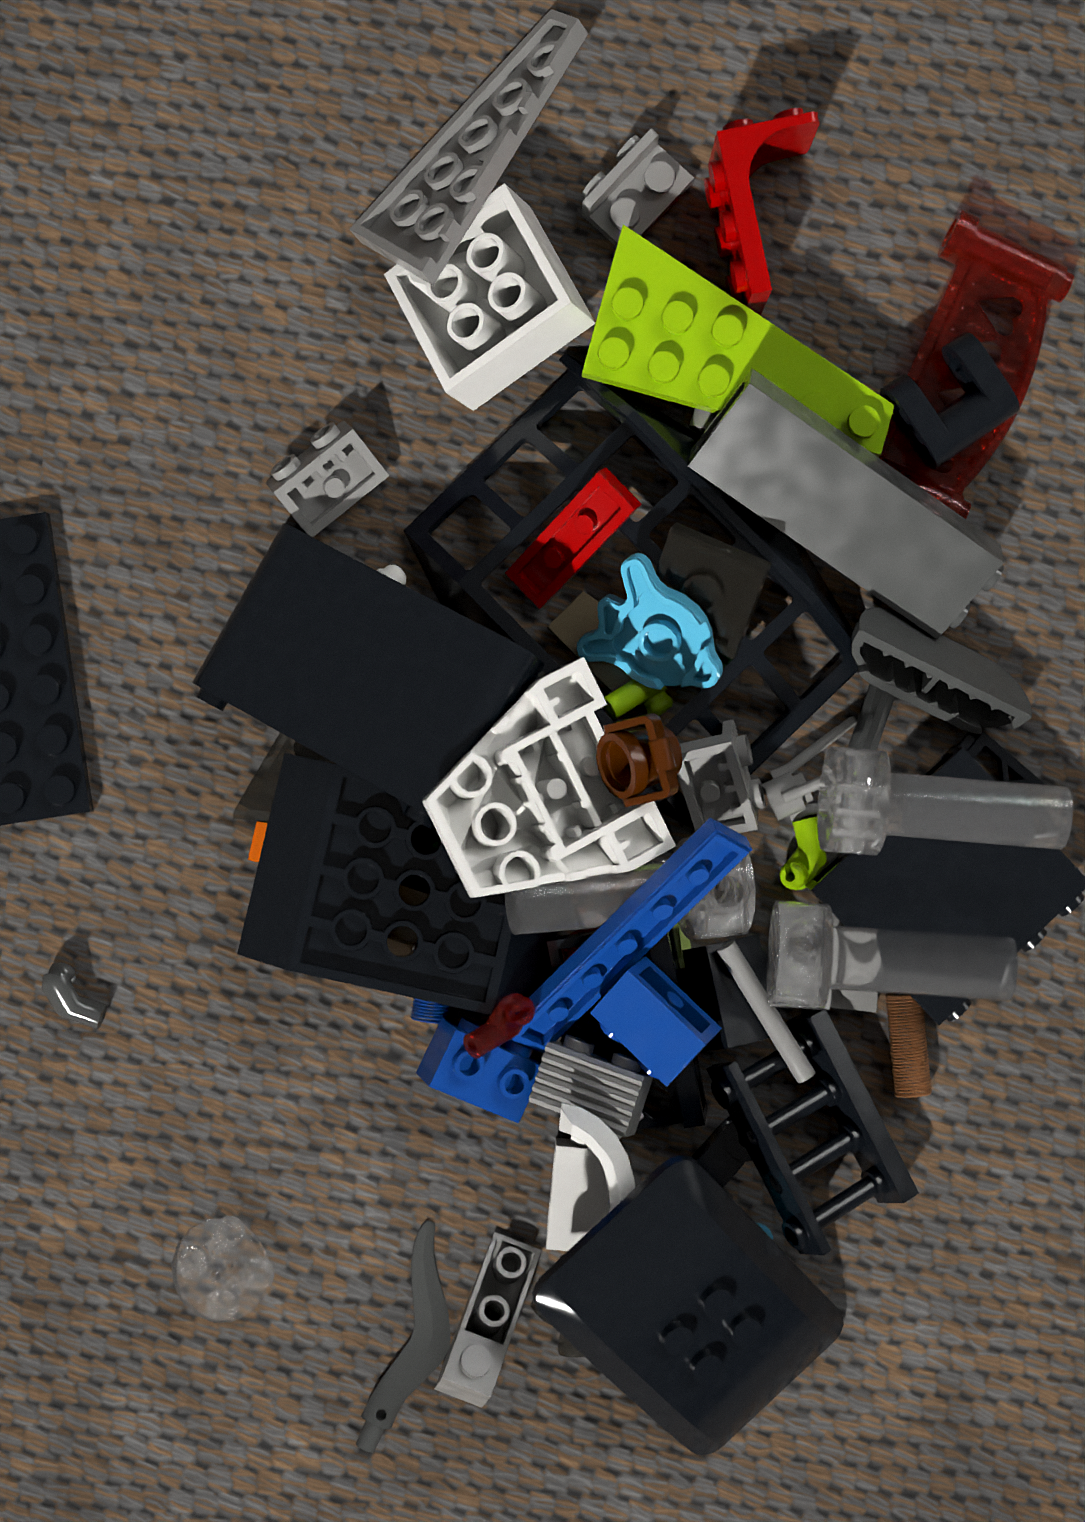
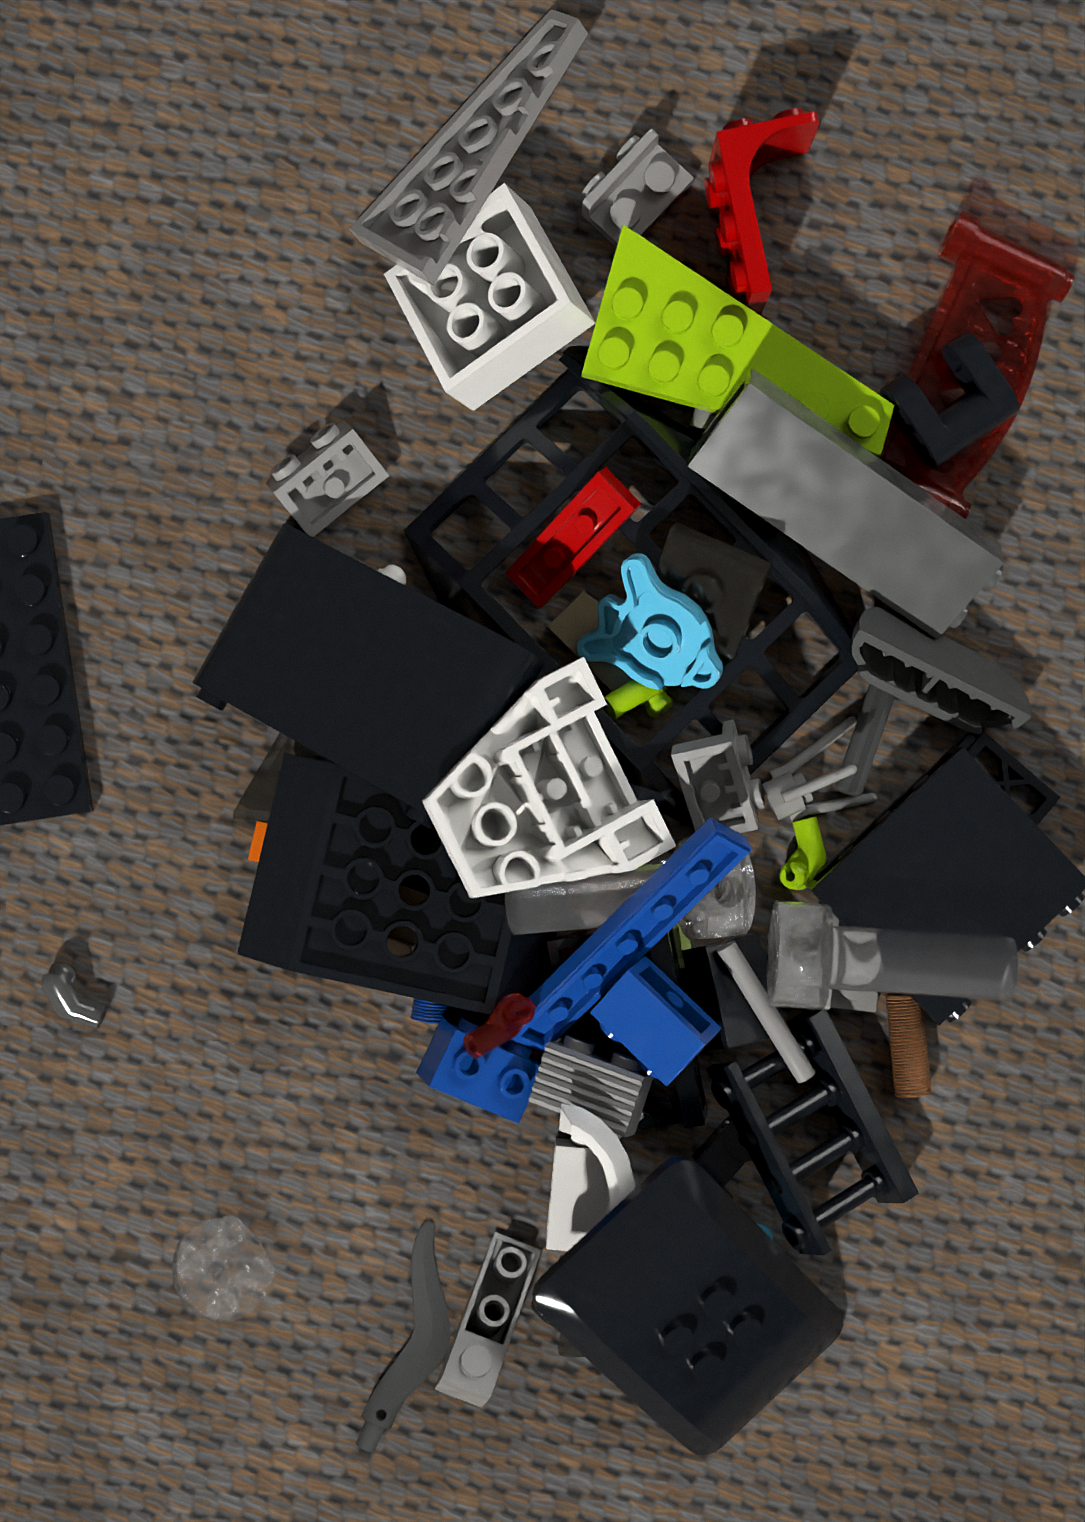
(639, 759): reddish brown piece -> none
(866, 801): clear piece -> none

